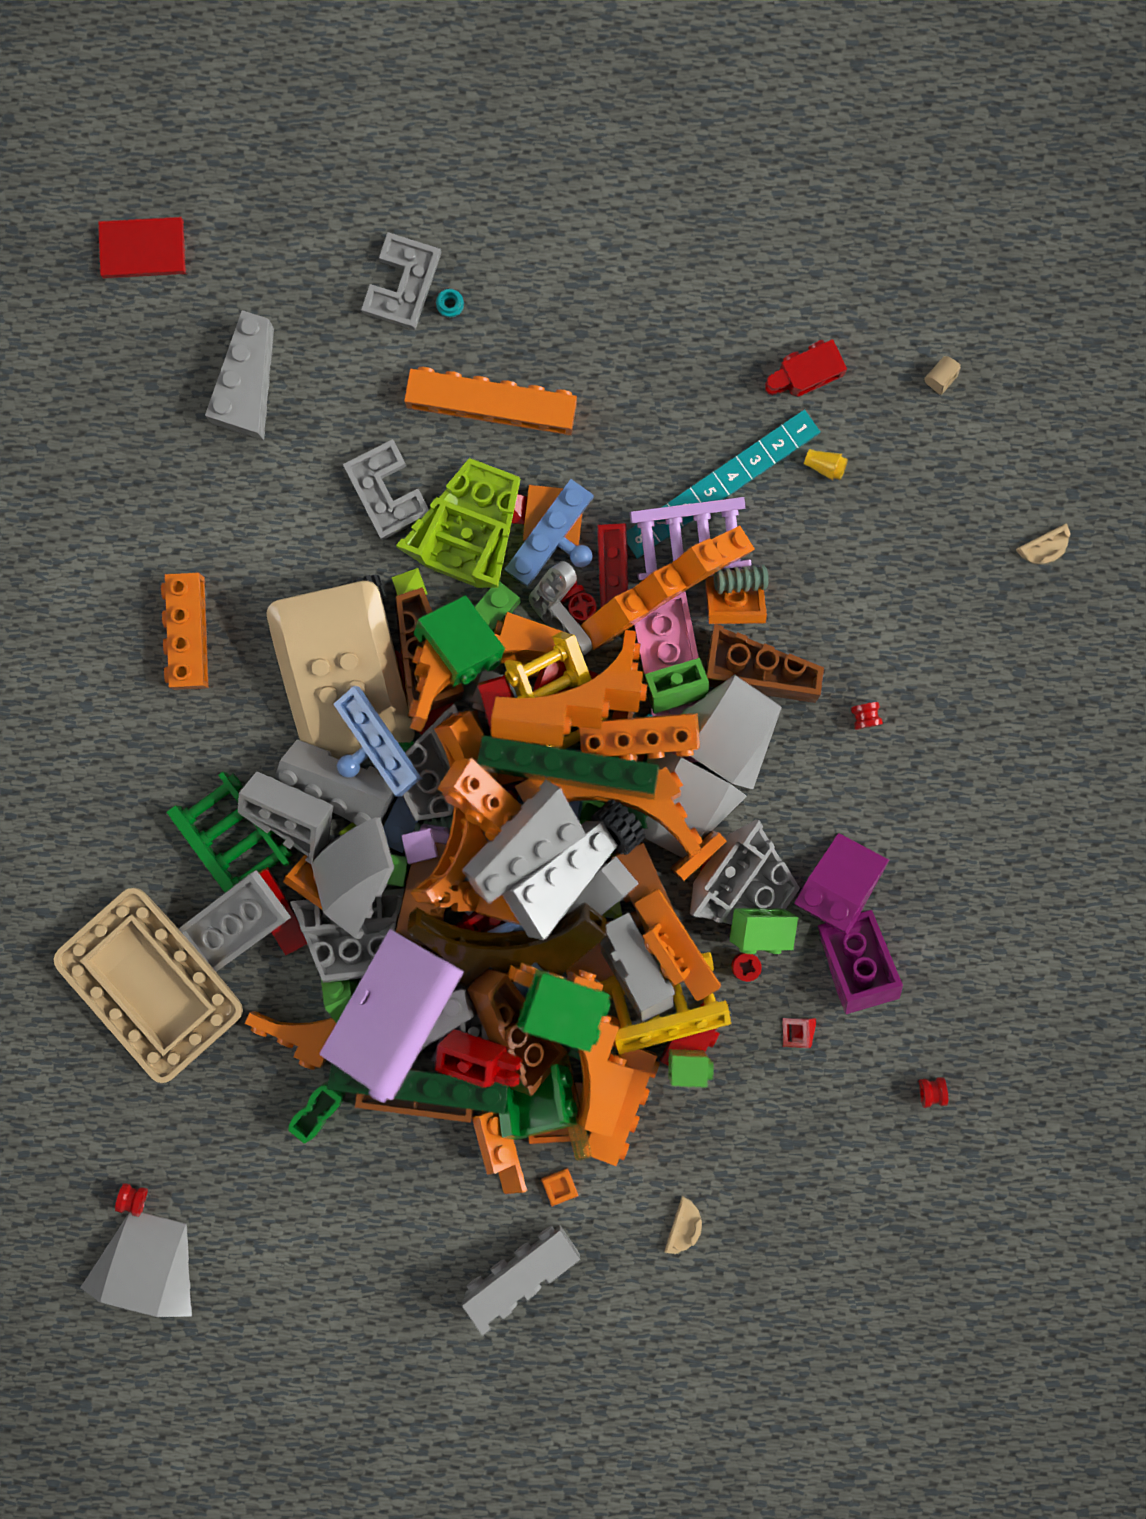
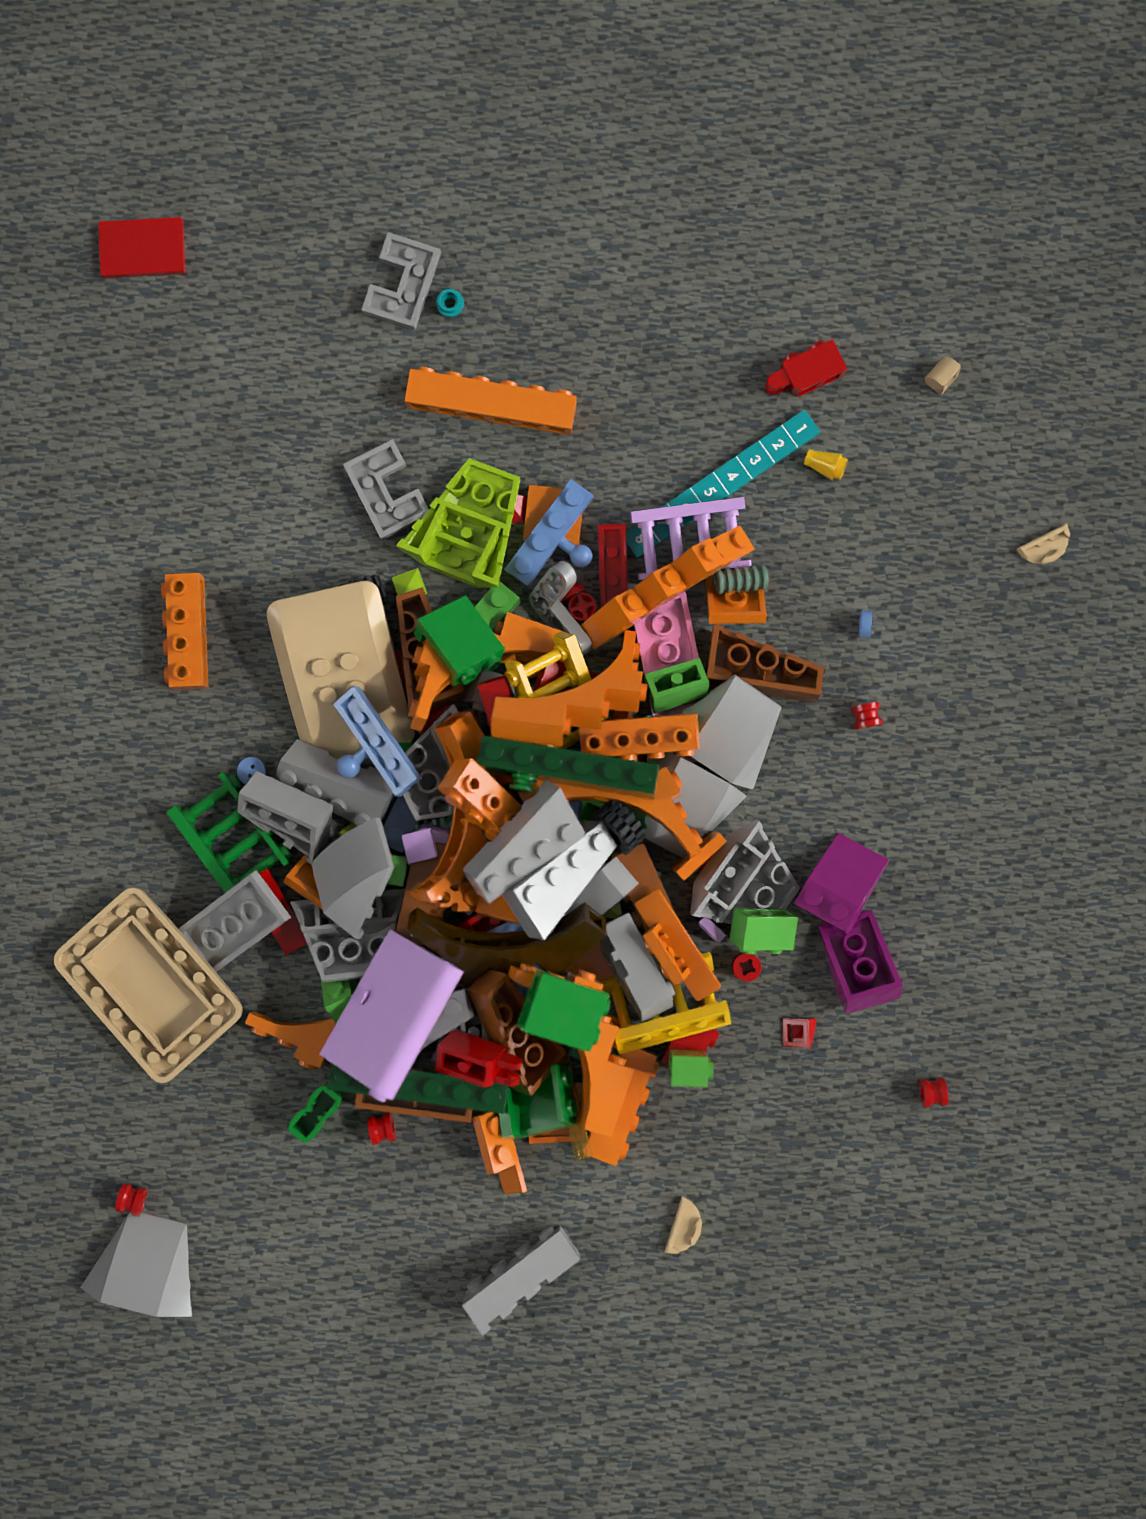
(243, 382): light grey wedge -> none
(248, 768): none -> medium blue tile
(381, 1128): none -> red wheel
(523, 783): none -> green bush
(559, 1187): orange tile -> none
(711, 929): none -> lavender tile
(865, 623): none -> medium blue tile

